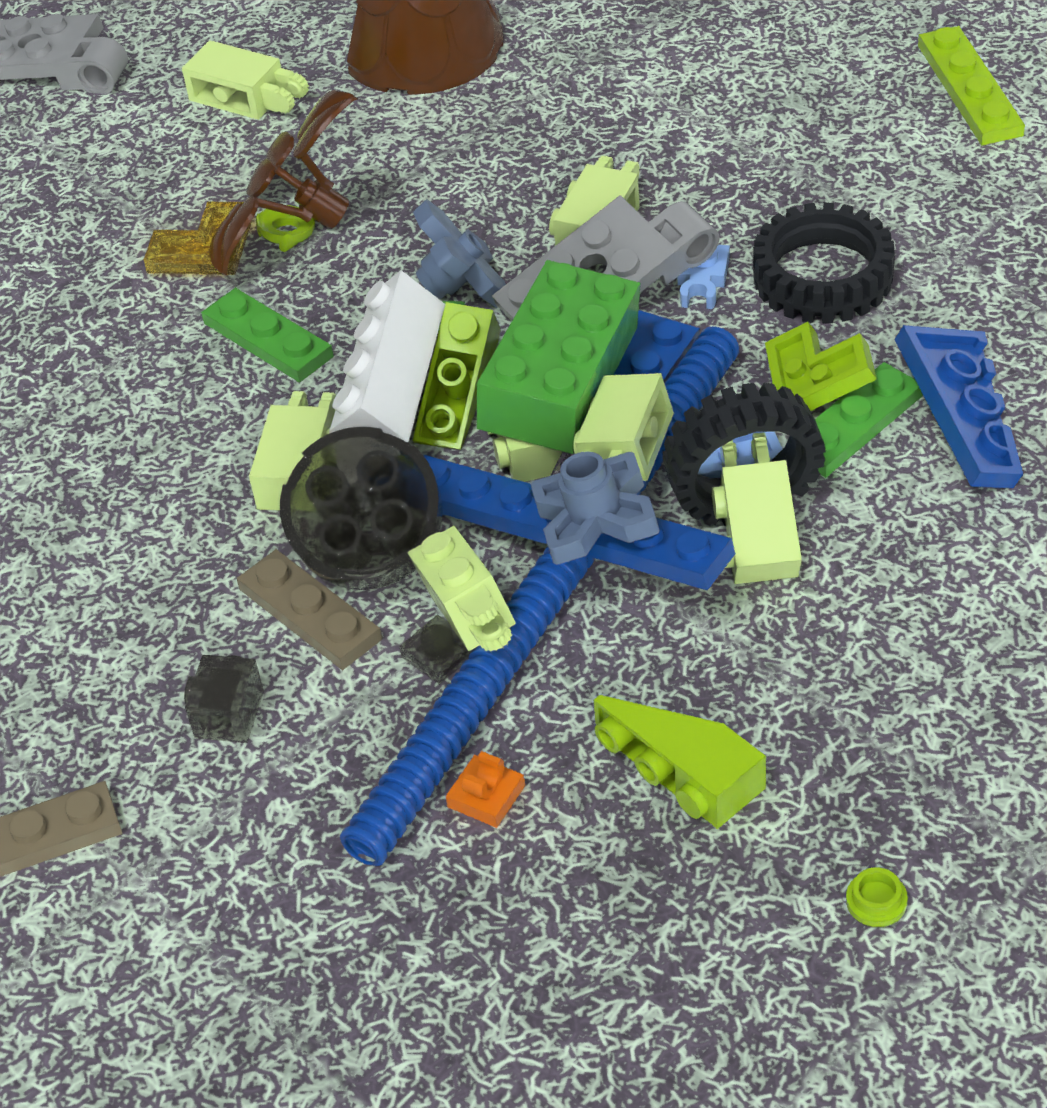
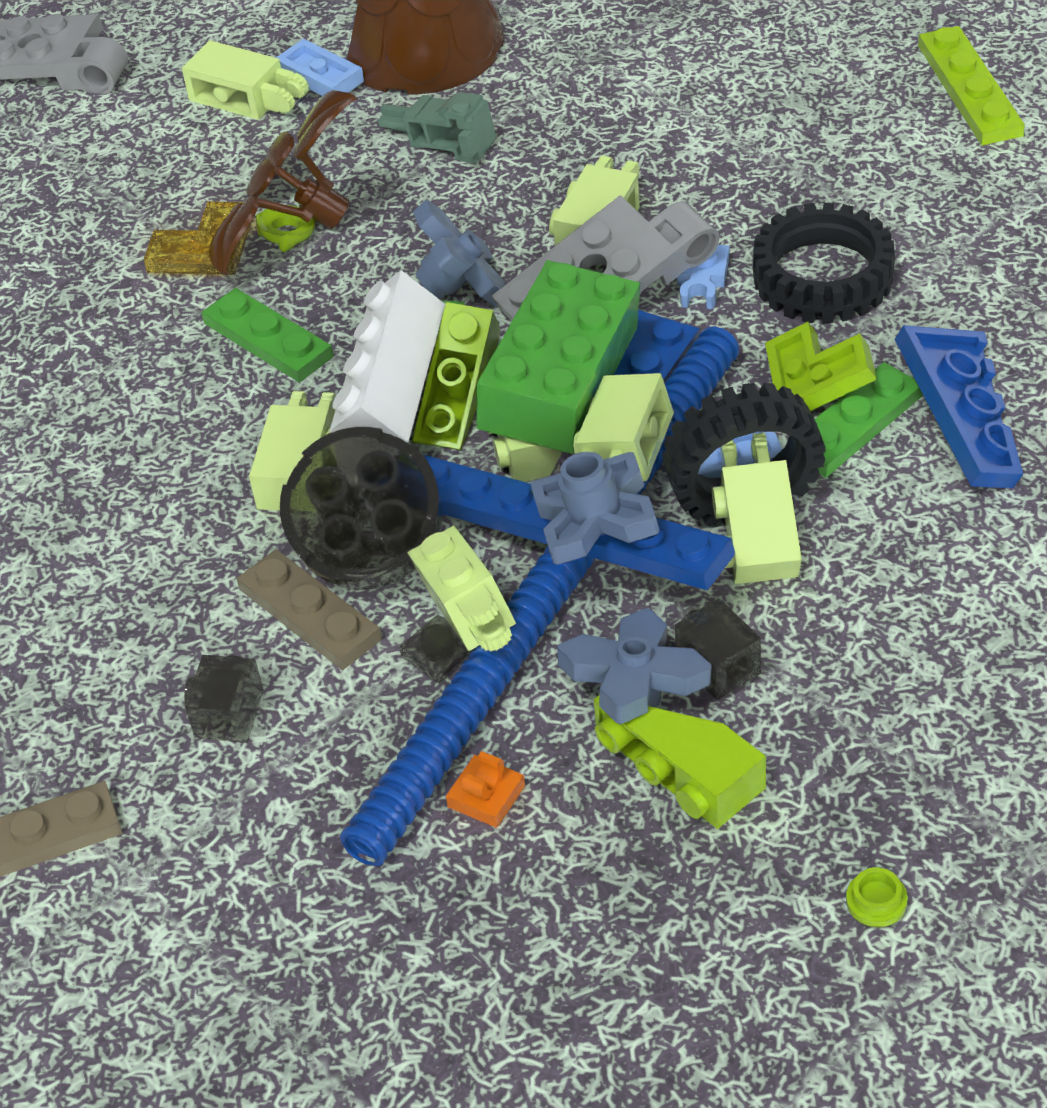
(321, 68): none -> light blue plate
(432, 124): none -> sand green piece
(634, 666): none -> sand blue plant
(724, 642): none -> clear smoke brick

